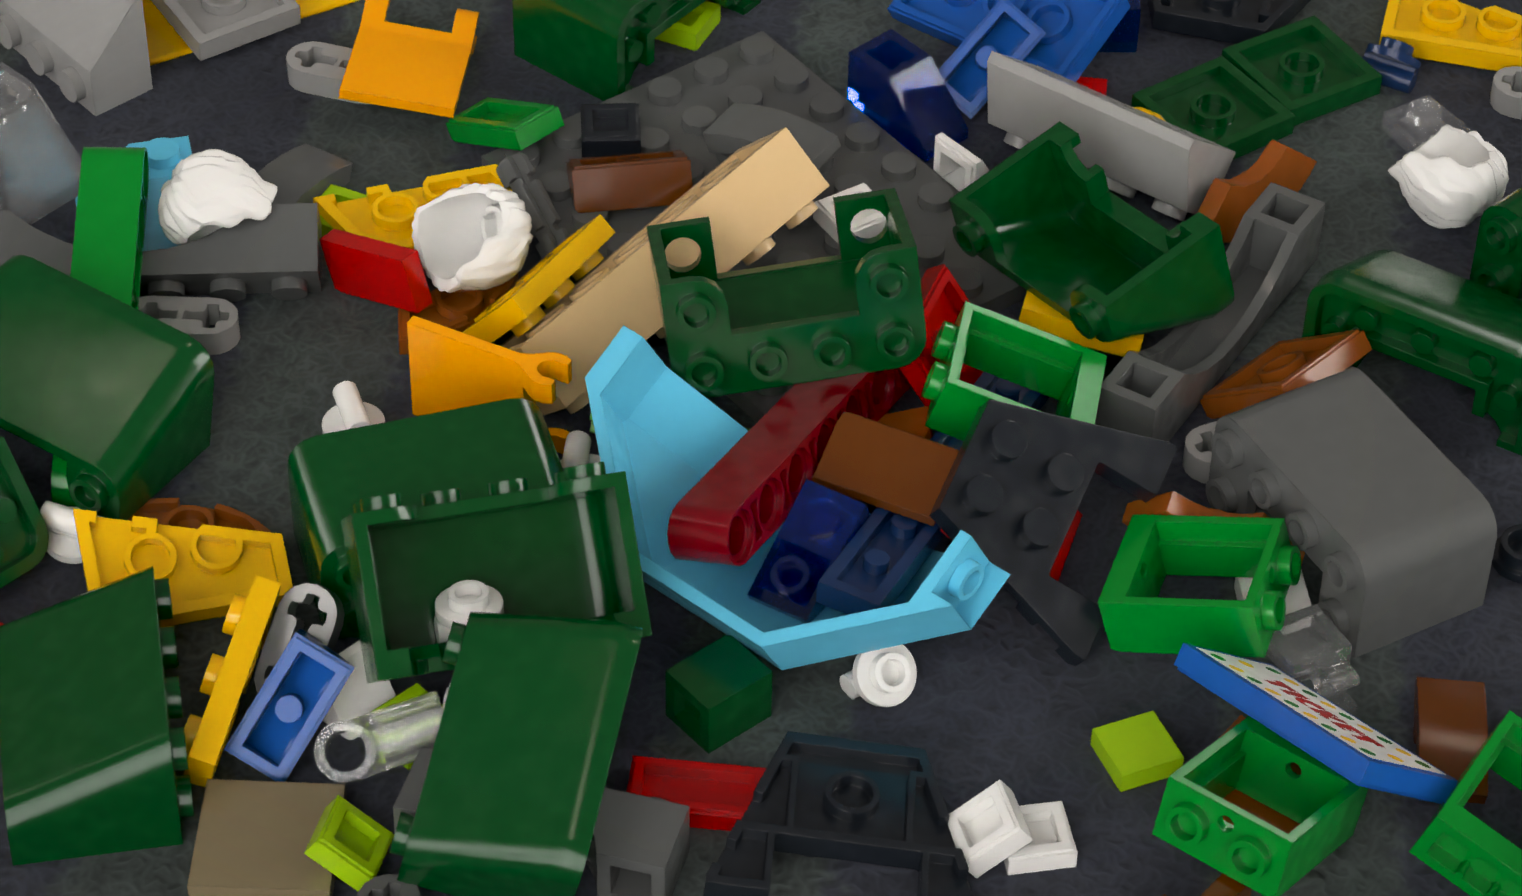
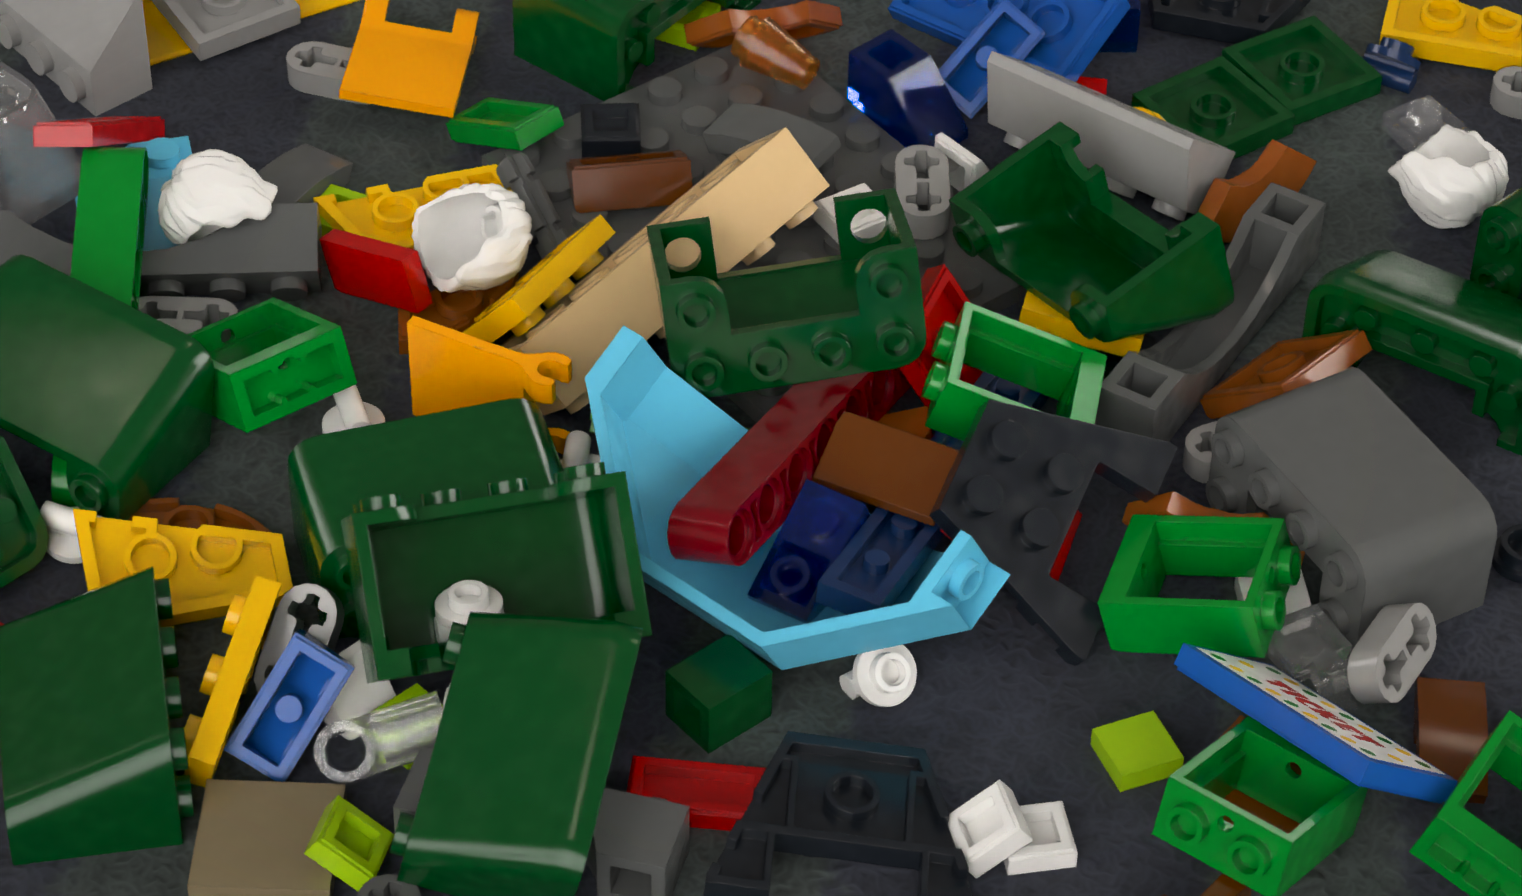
(98, 131): none -> red tile
(247, 377): none -> green window
(773, 52): none -> clear orange cone
(798, 19): none -> dark orange tile
(929, 191): none -> light grey beam
(1391, 653): none -> light grey beam

